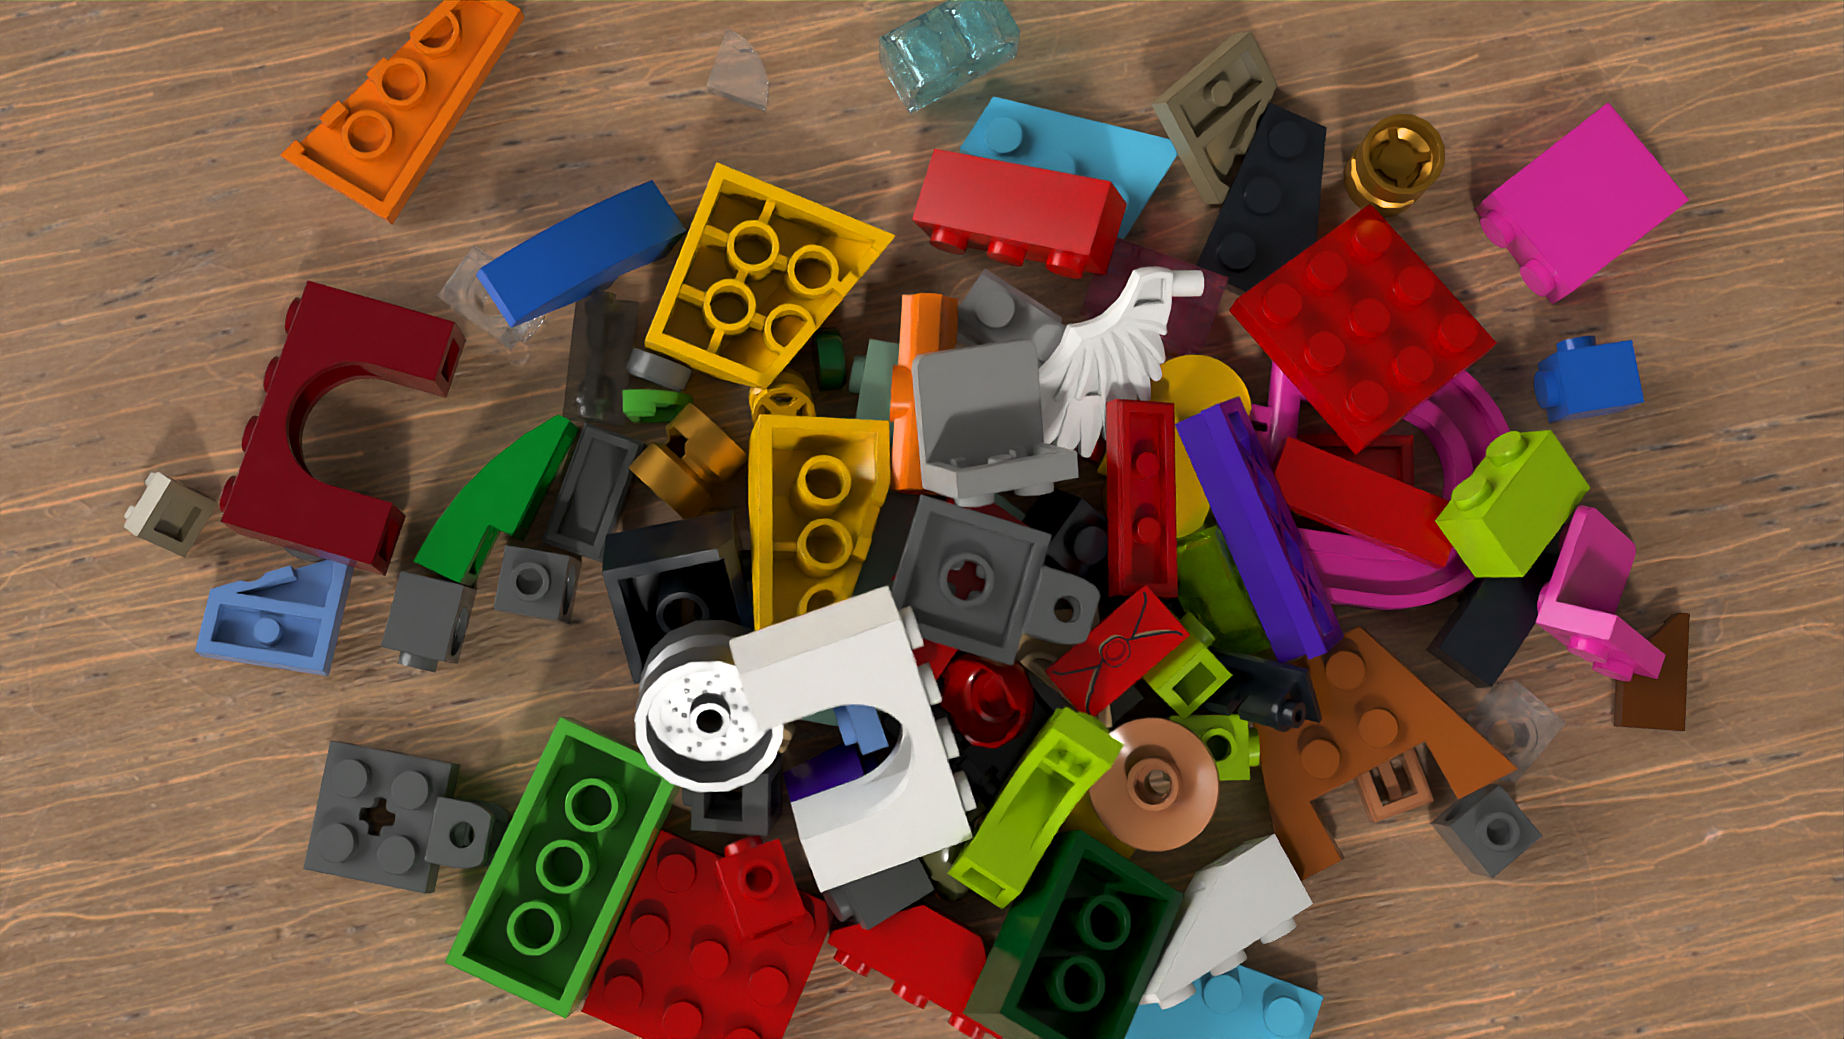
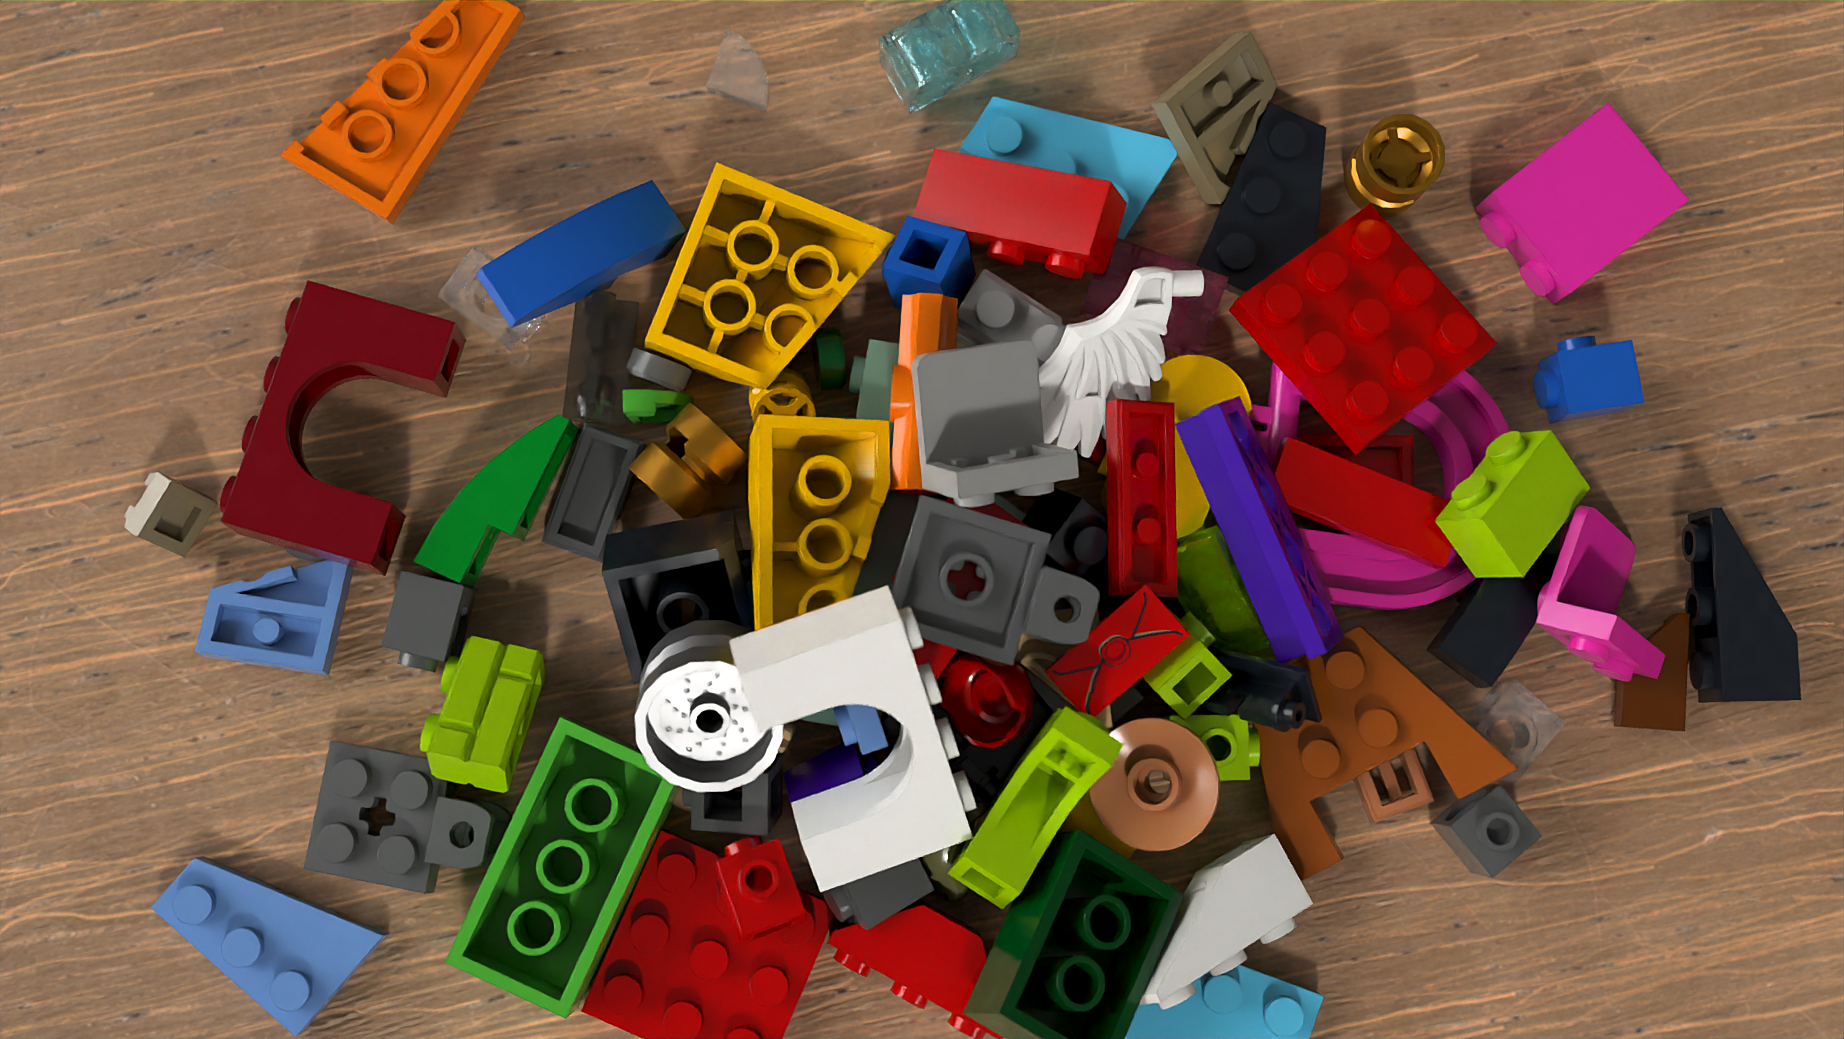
(266, 941): none -> medium blue wing
(485, 713): none -> lime brick
(537, 584): dark grey brick -> none
(928, 260): none -> blue brick
(1740, 630): none -> black slope

